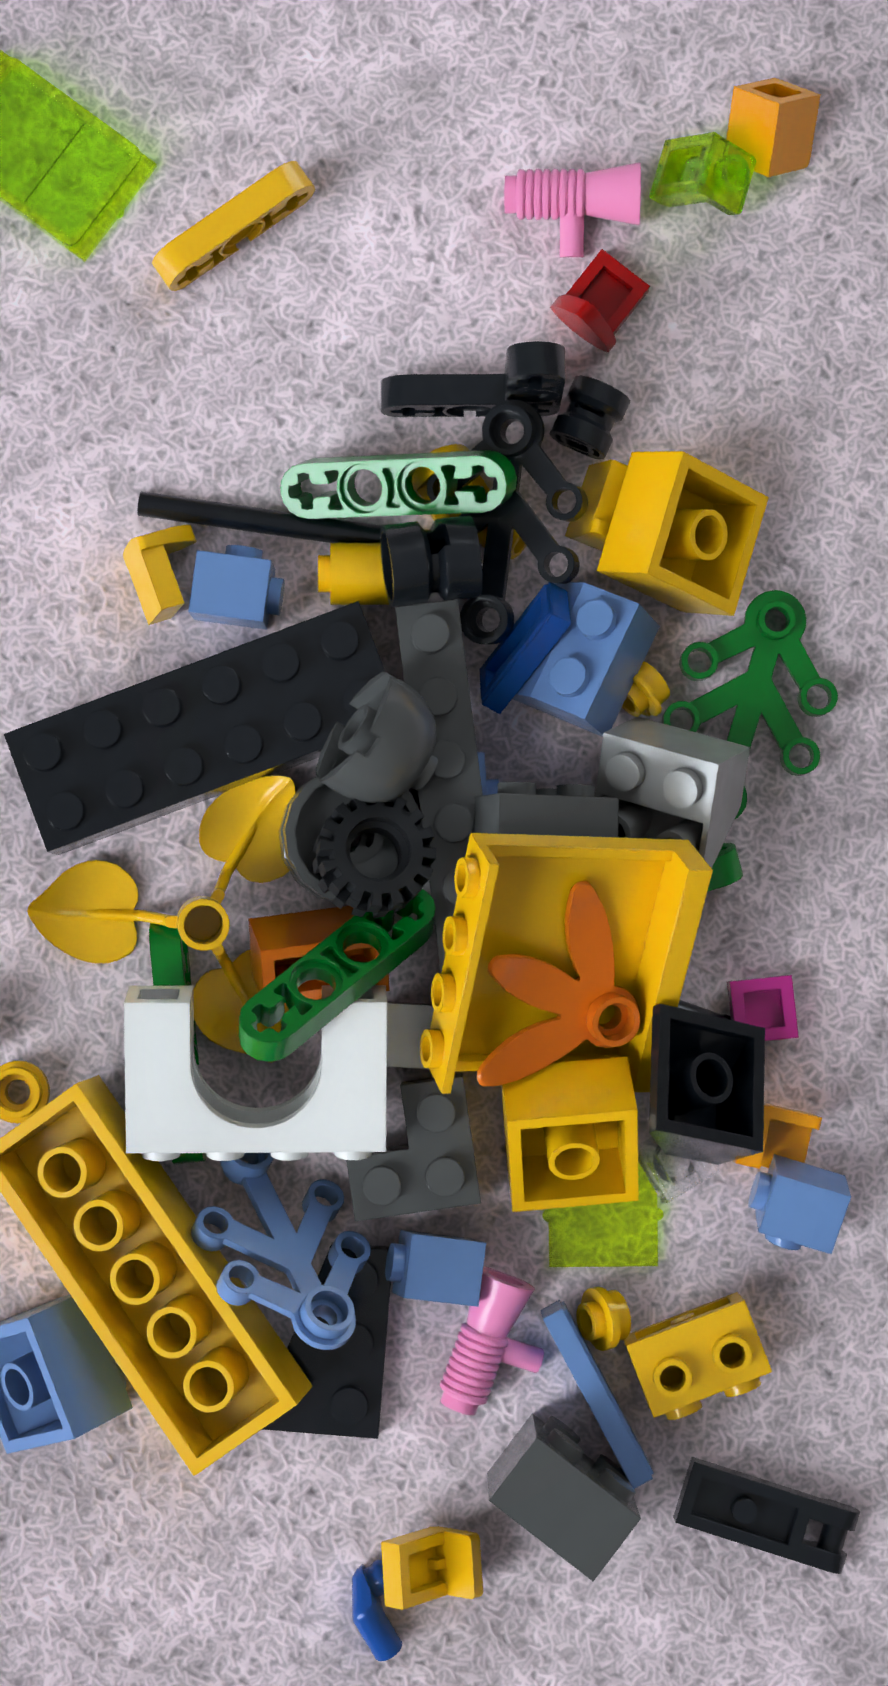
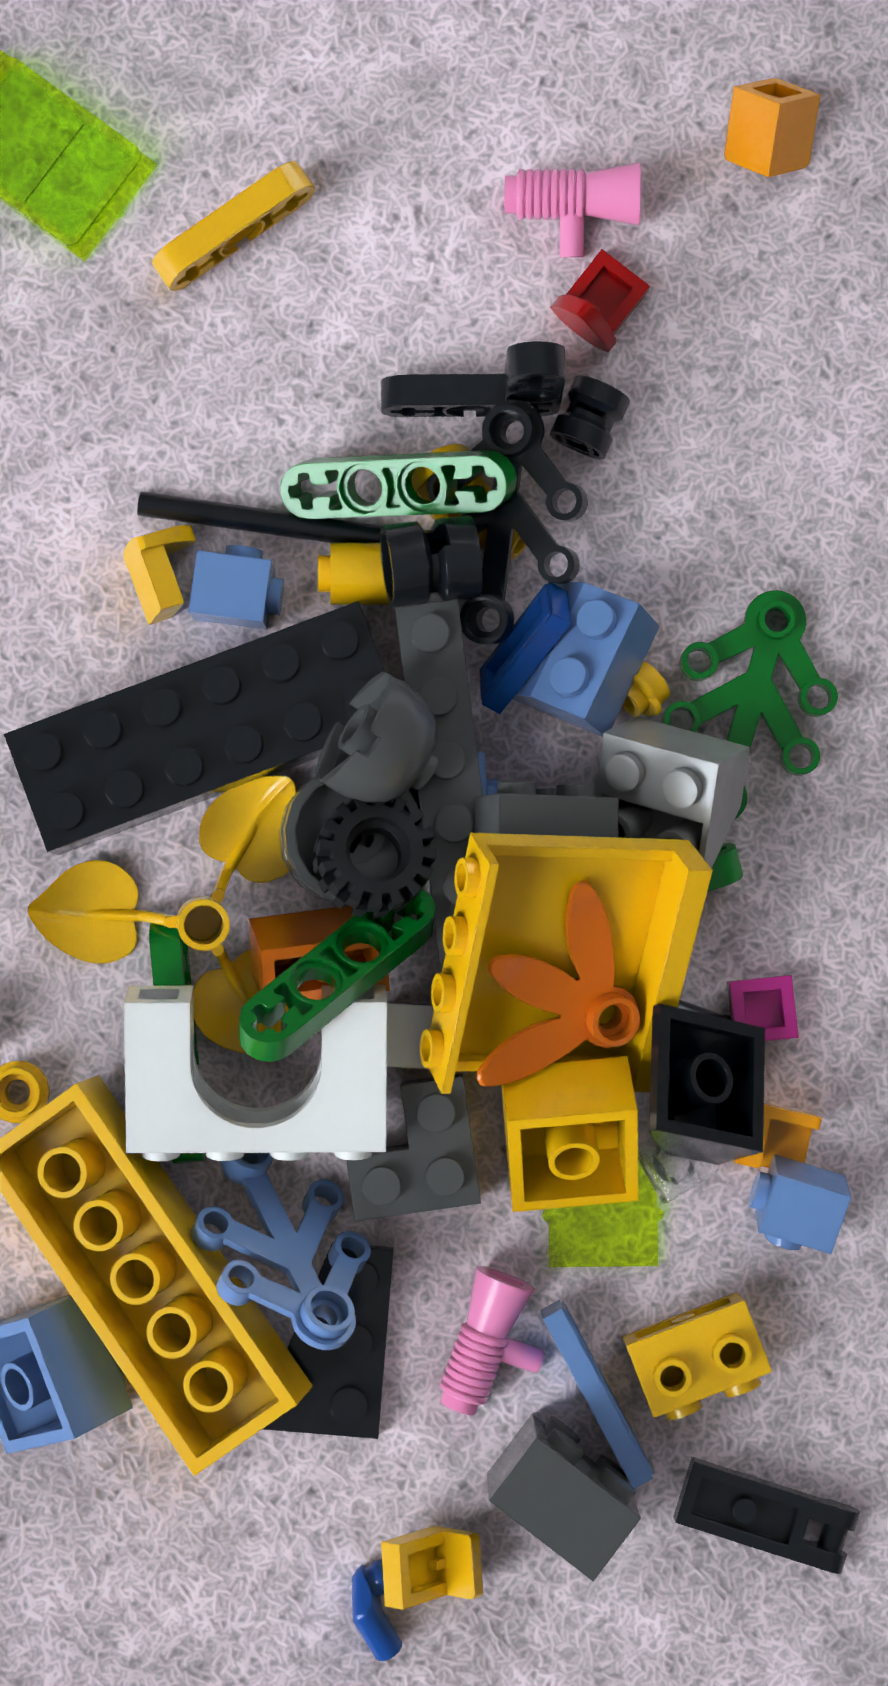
(436, 1267): medium blue brick -> none
(602, 489): yellow tile -> none
(603, 1317): yellow plate -> none
(682, 532): yellow brick -> none
(703, 171): clear neon green bracket -> none

